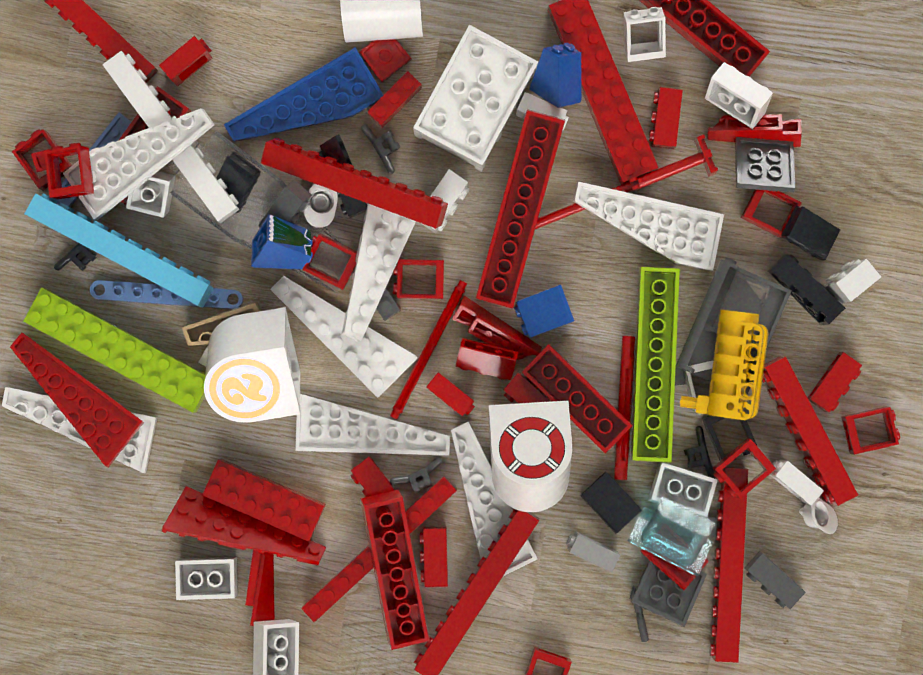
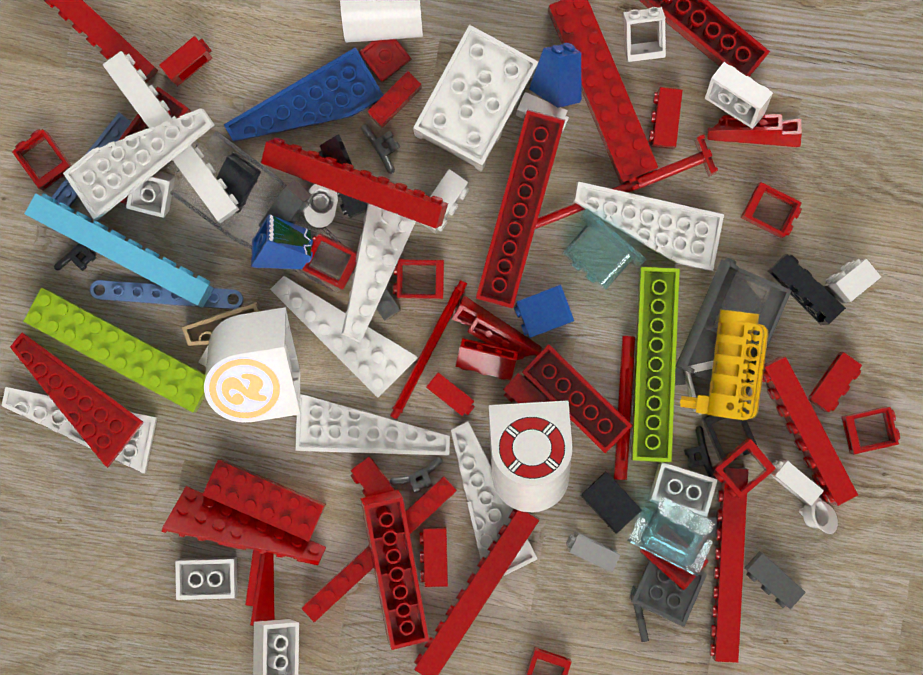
(39, 160): red plate -> none
(54, 176): red window -> none
(600, 252): none -> clear light blue windscreen
(764, 164): dark grey plate -> none
(810, 233): black piece -> none

